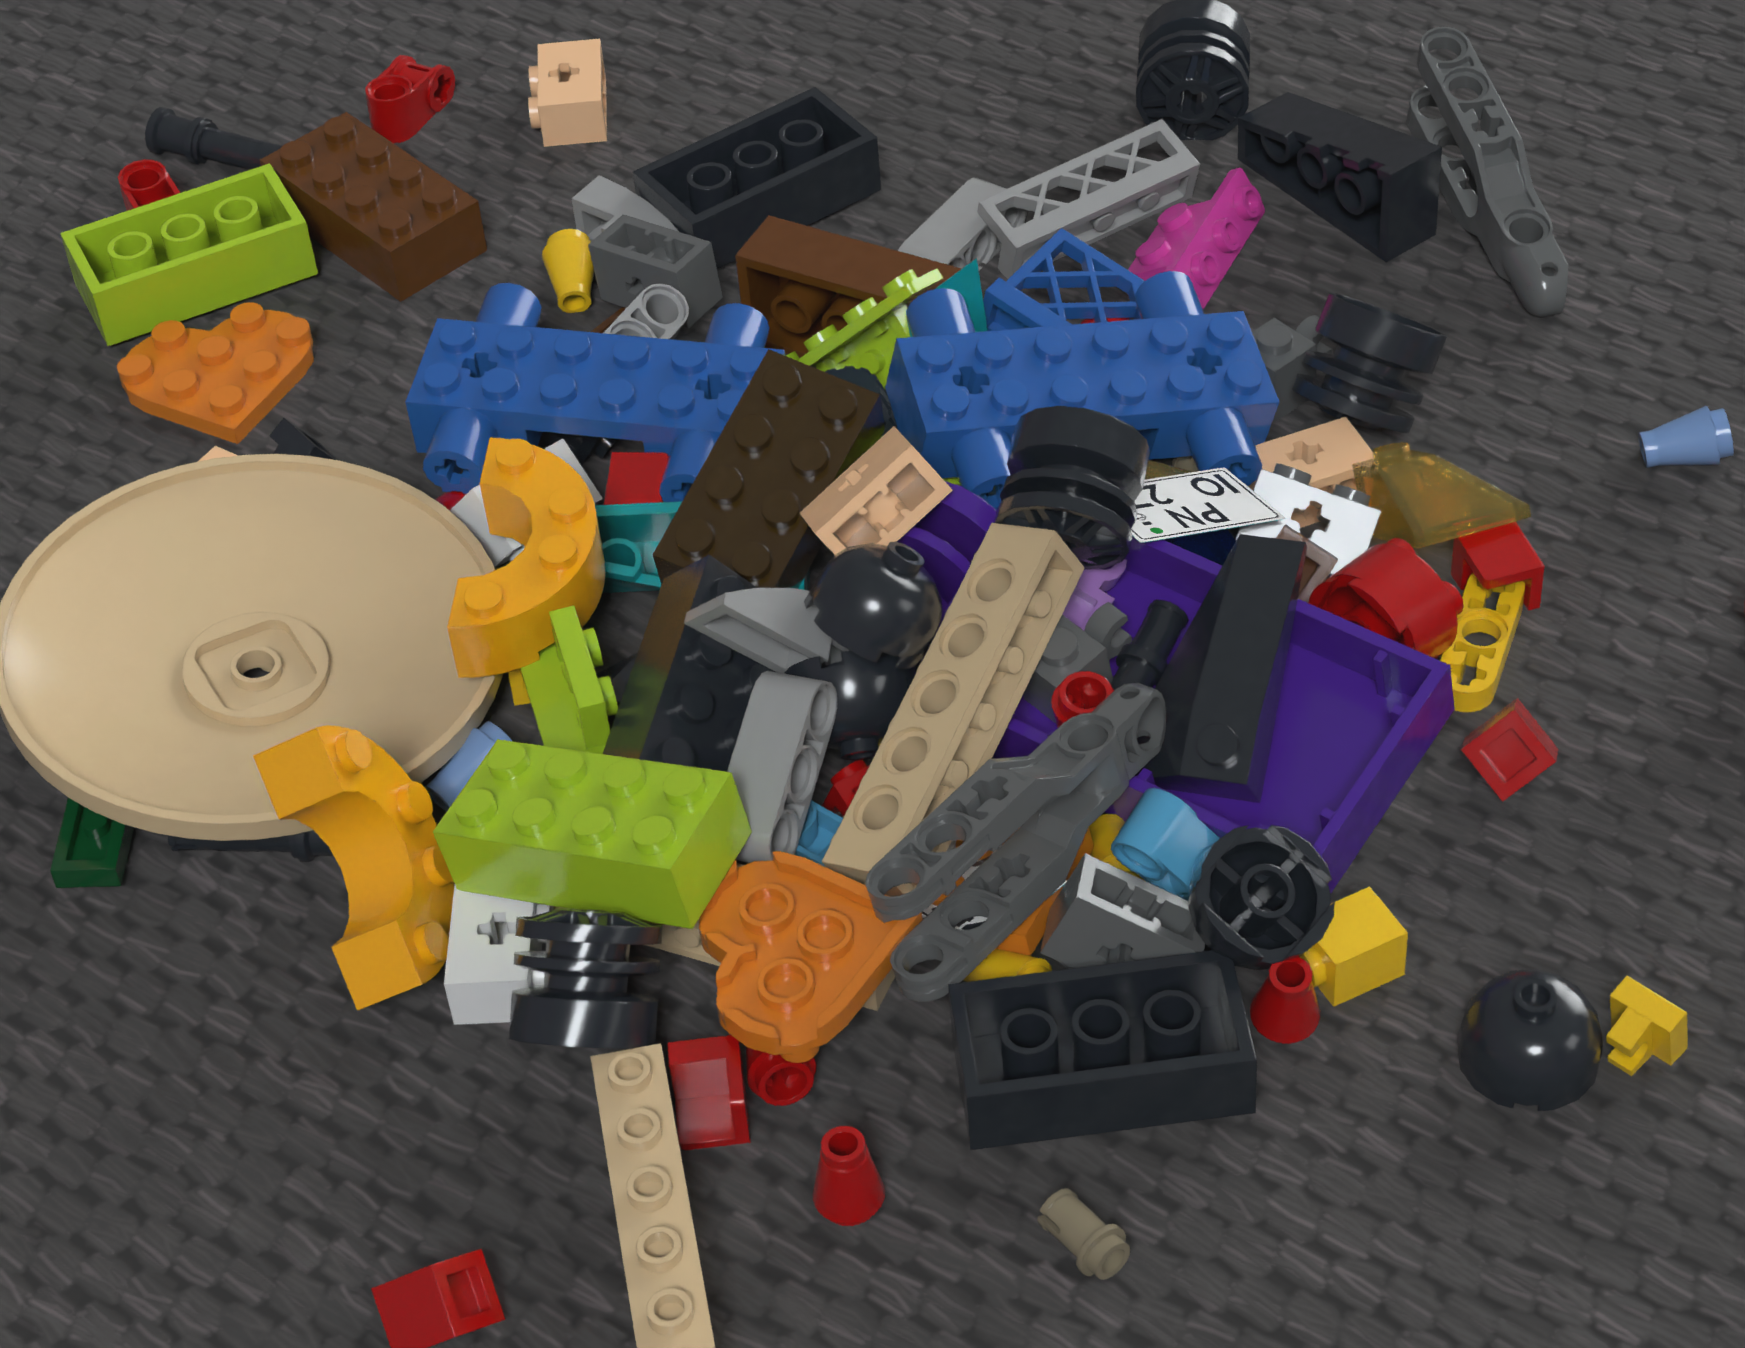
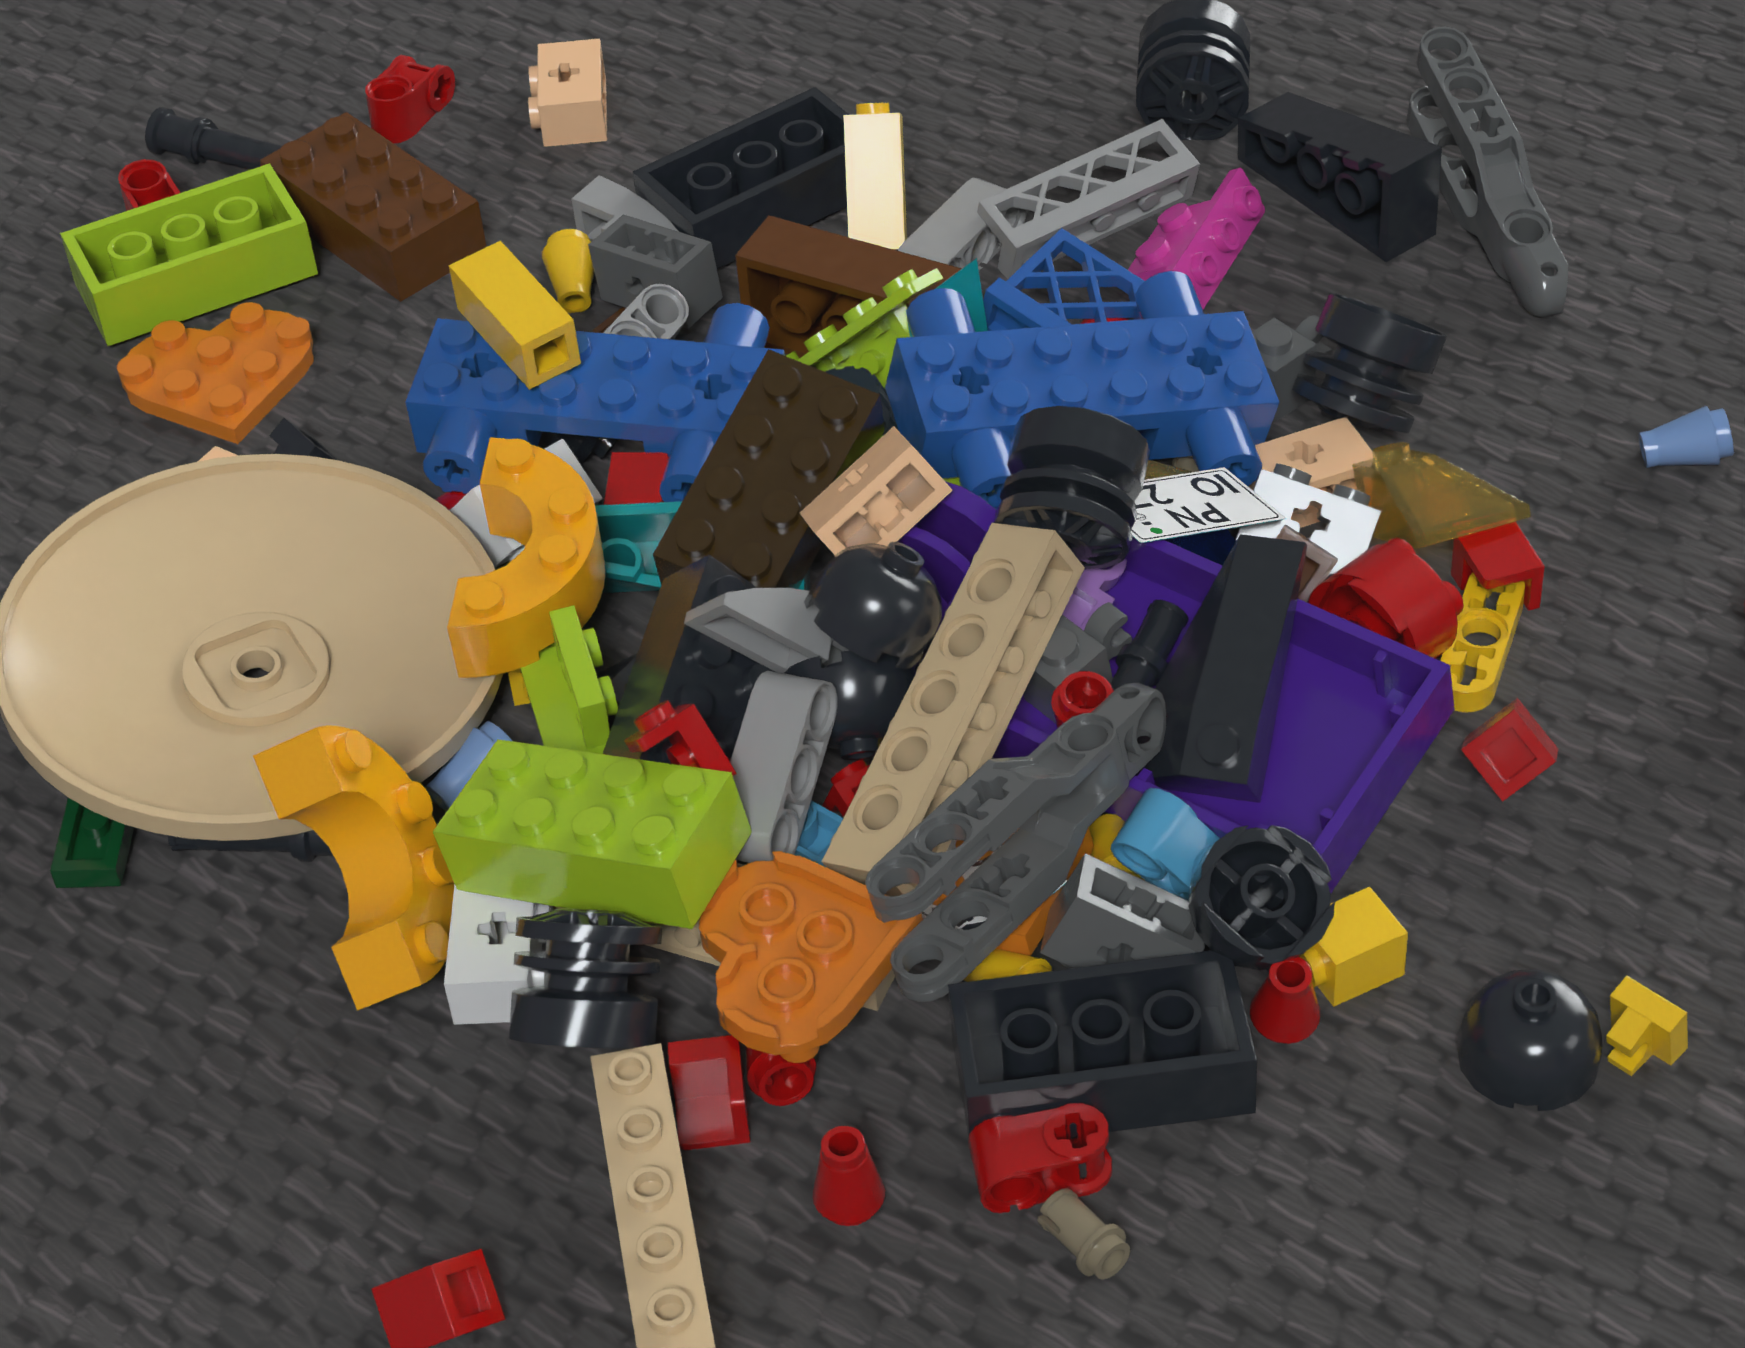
(515, 314): none -> yellow brick
(687, 731): none -> red bracket
(875, 175): none -> brick
(1033, 1156): none -> red piece

